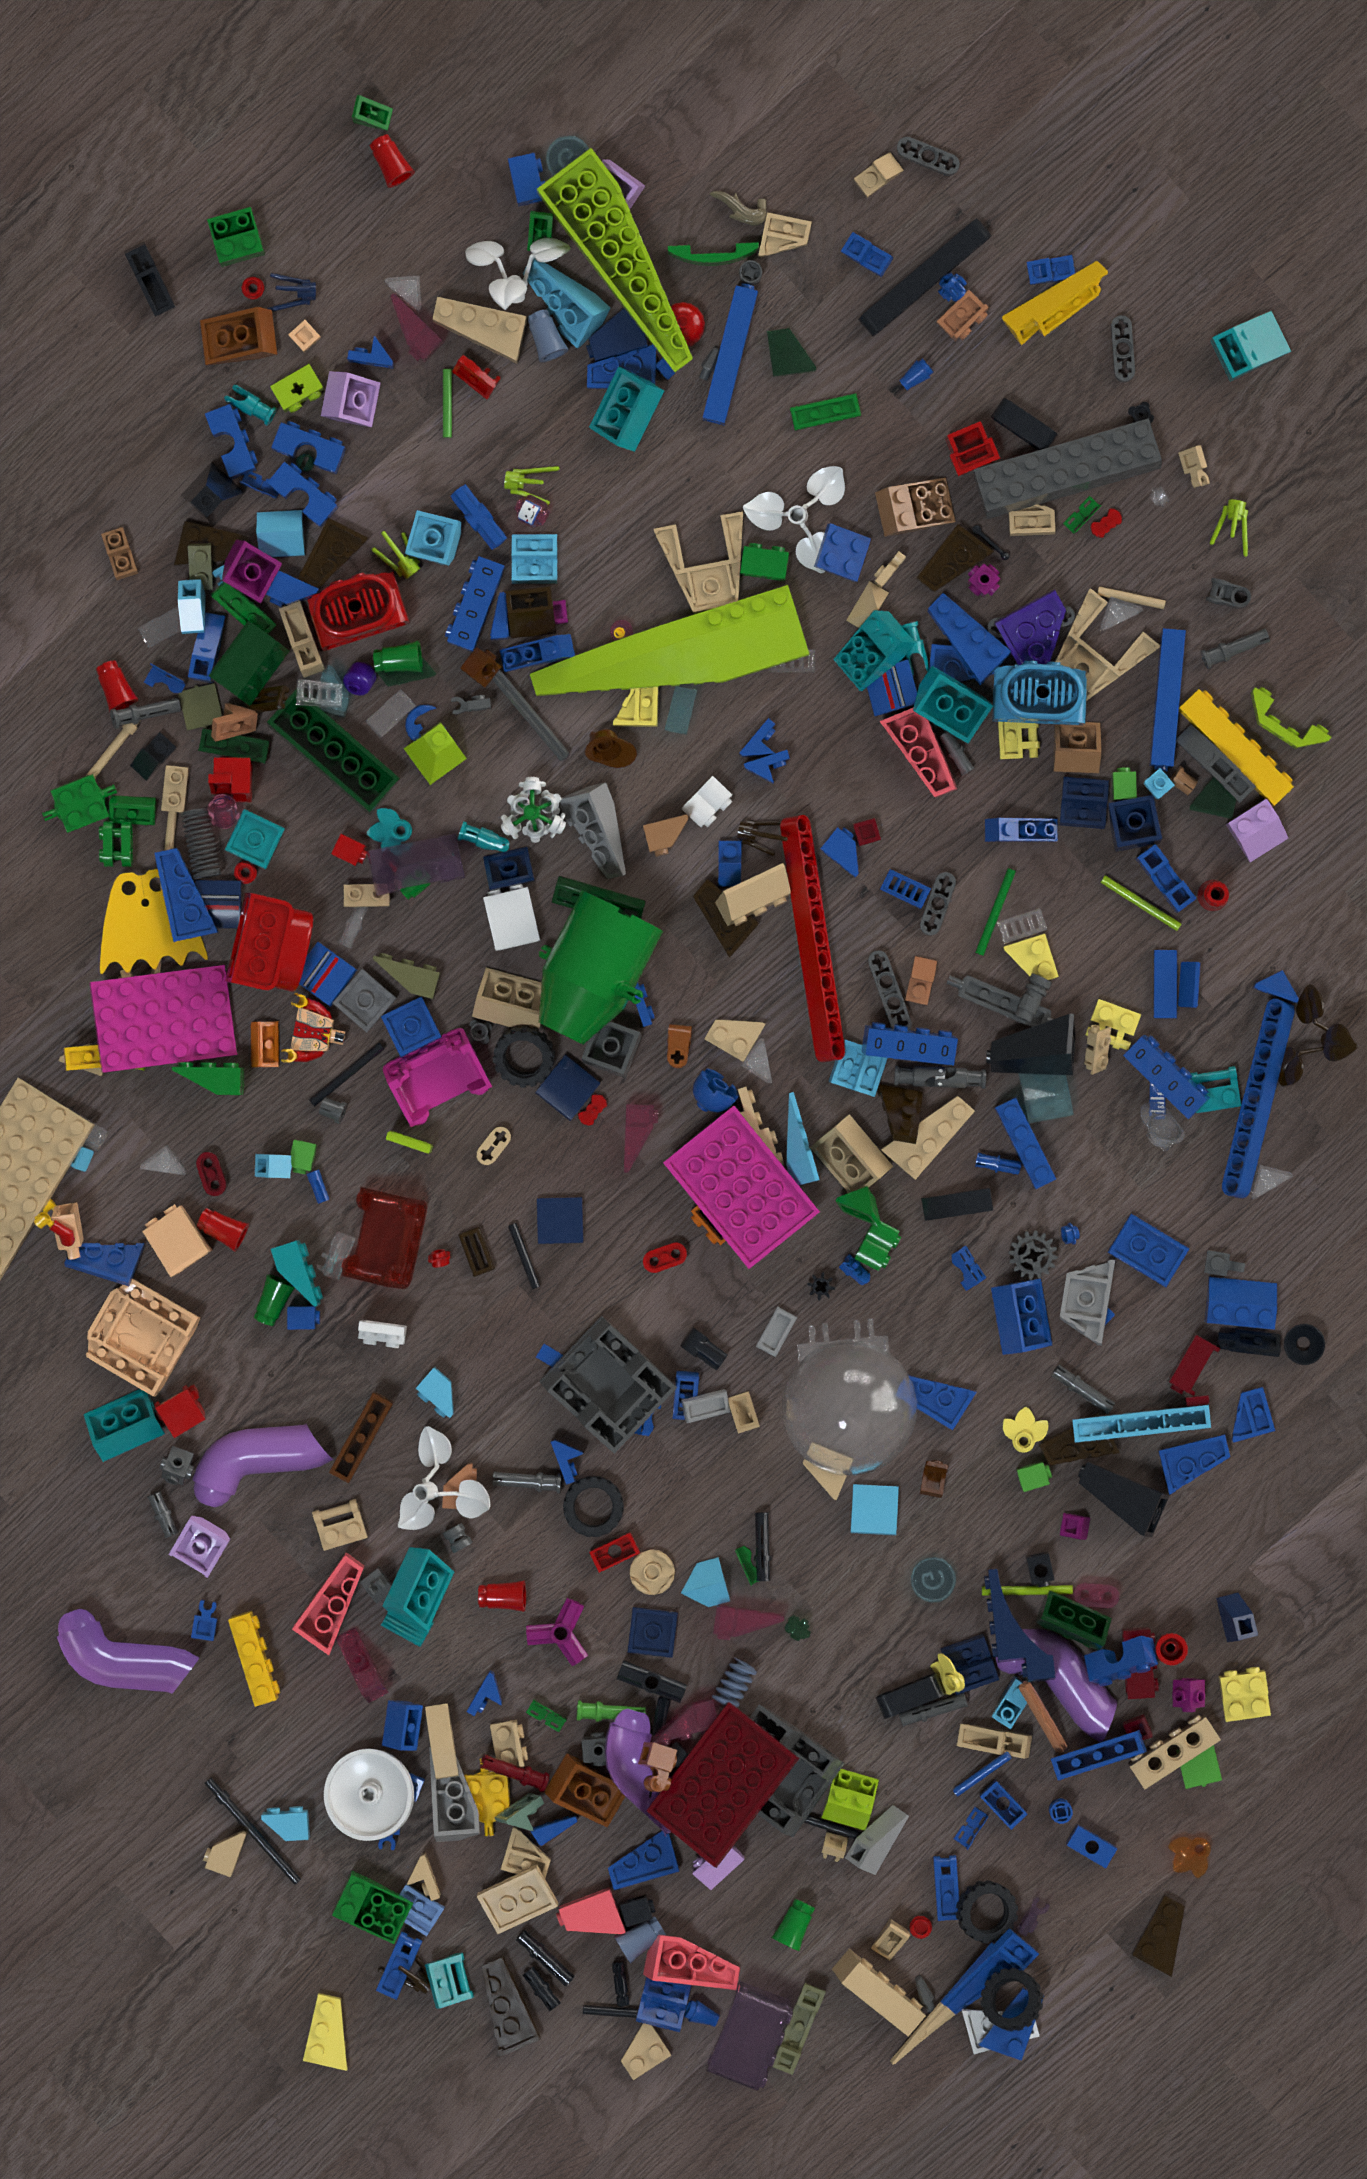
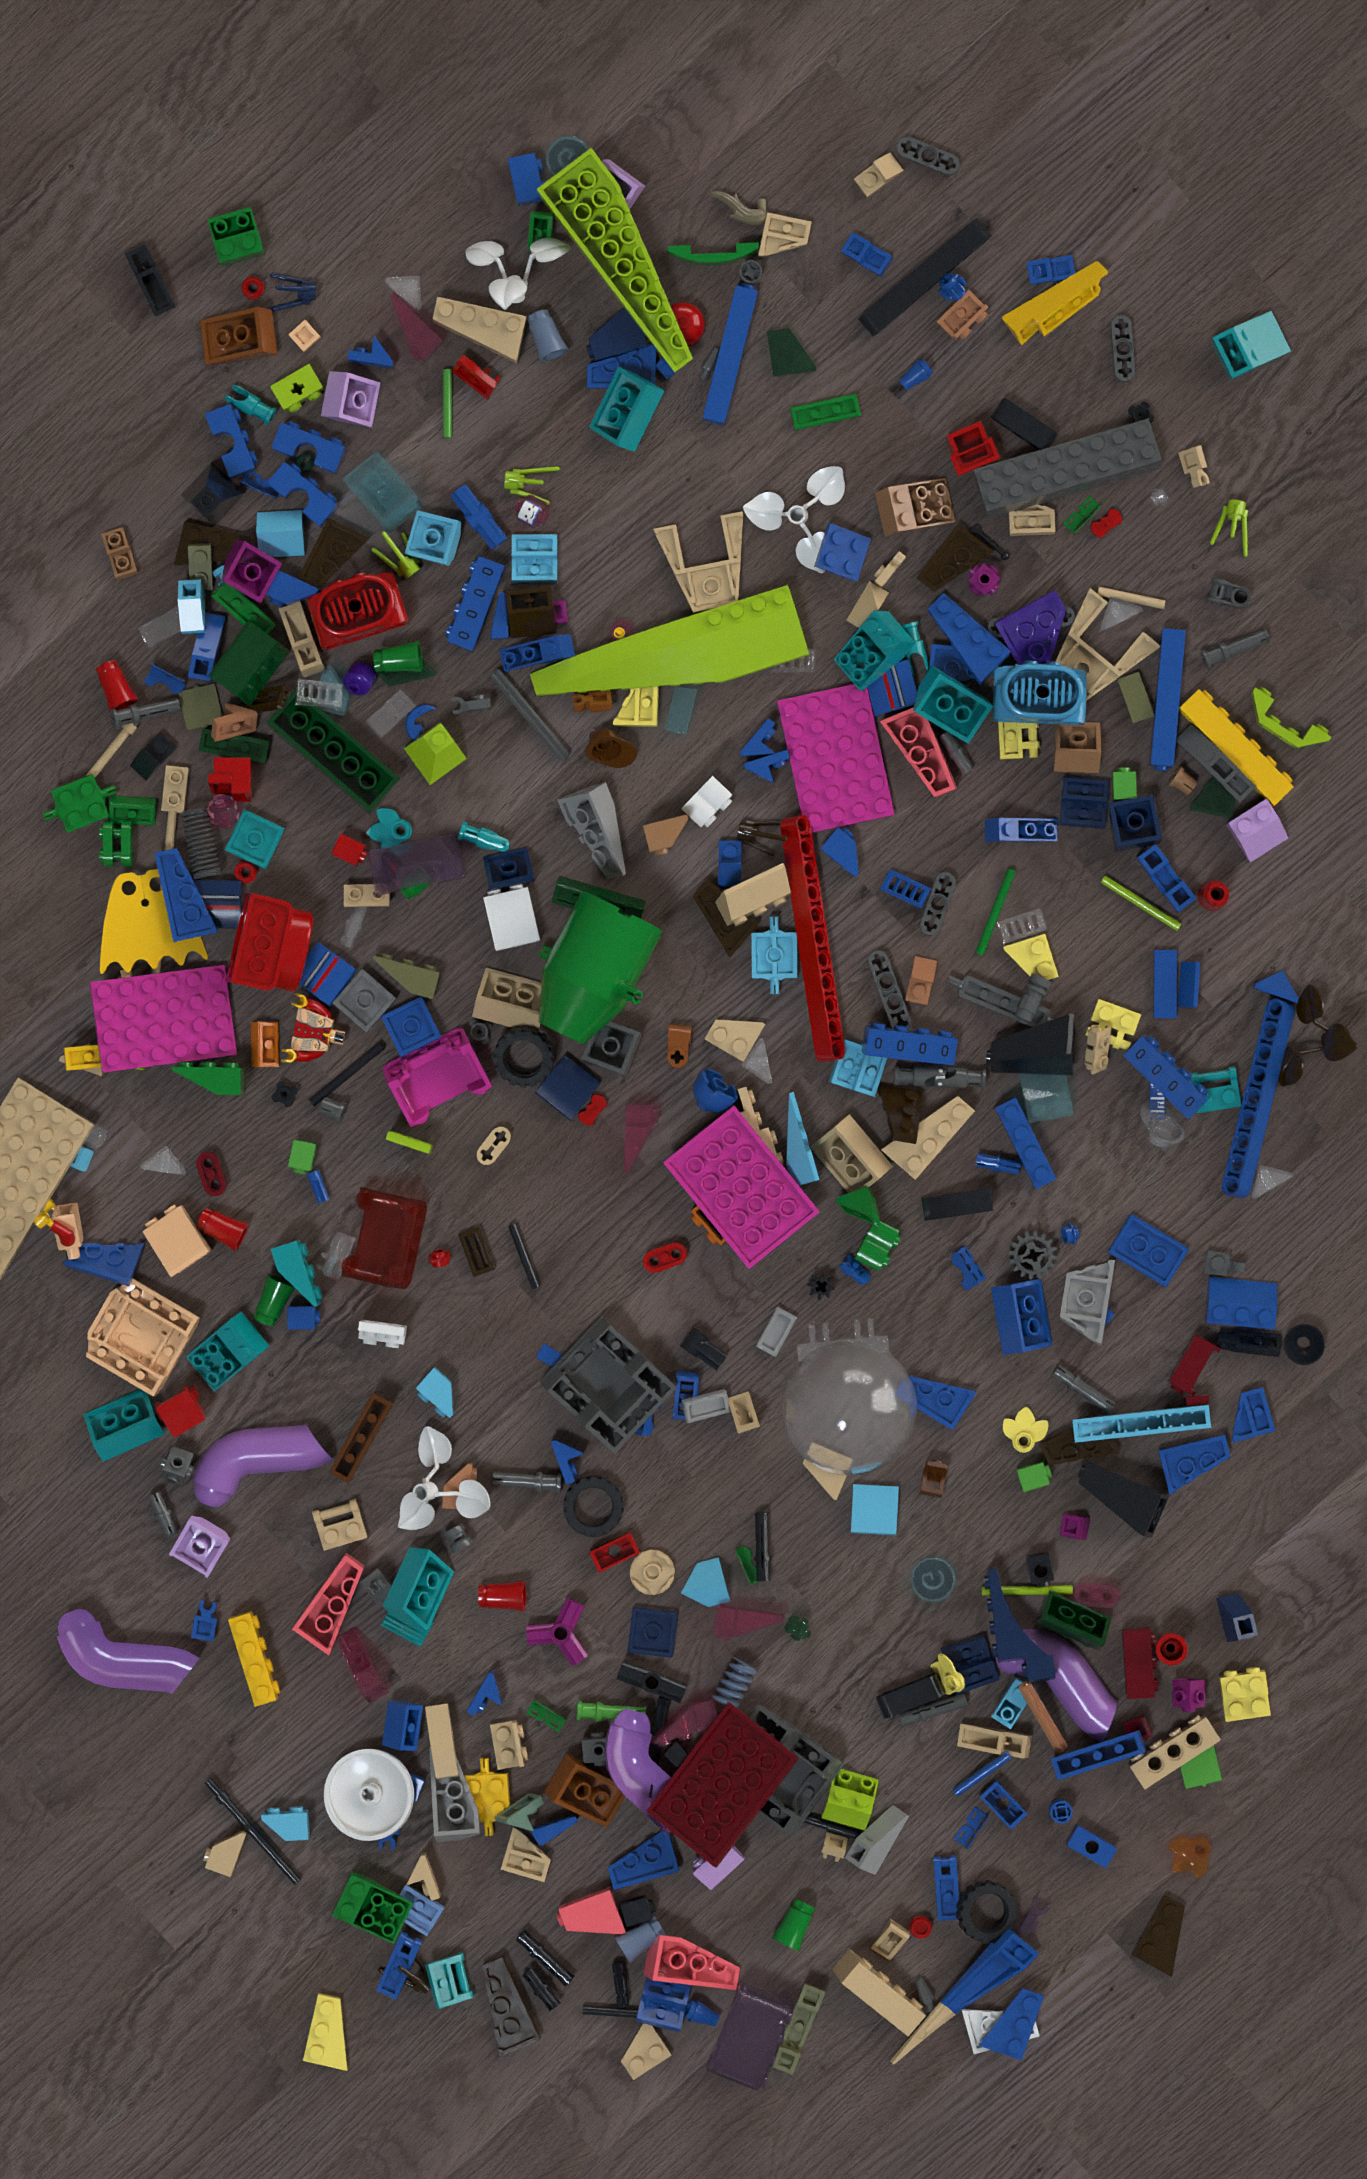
(227, 1351): none -> teal slope
(272, 1166): medium azure slope -> none
(278, 1095): none -> black plate
(371, 113): green slope -> none
(382, 492): none -> clear light blue slope
(391, 161): red plant -> none
(481, 666): reddish brown brick -> none
(517, 1899): tan plate -> none
(521, 805): white plant -> none
(524, 1775): dark red pin -> none
(560, 1220): dark blue tile -> none
(572, 305): medium azure wedge -> none
(595, 700): none -> dark orange plate
(646, 1013): blue plate -> none
(661, 1762): brick -> none
(764, 562): green brick -> none
(774, 955): none -> medium azure plate
(835, 757): none -> dark pink plate
(867, 832): dark red plate -> none
(989, 1995): black tyre -> none
(1135, 697): none -> olive slope
(1137, 1657): blue arch -> none
(1158, 783): medium azure bracket -> none

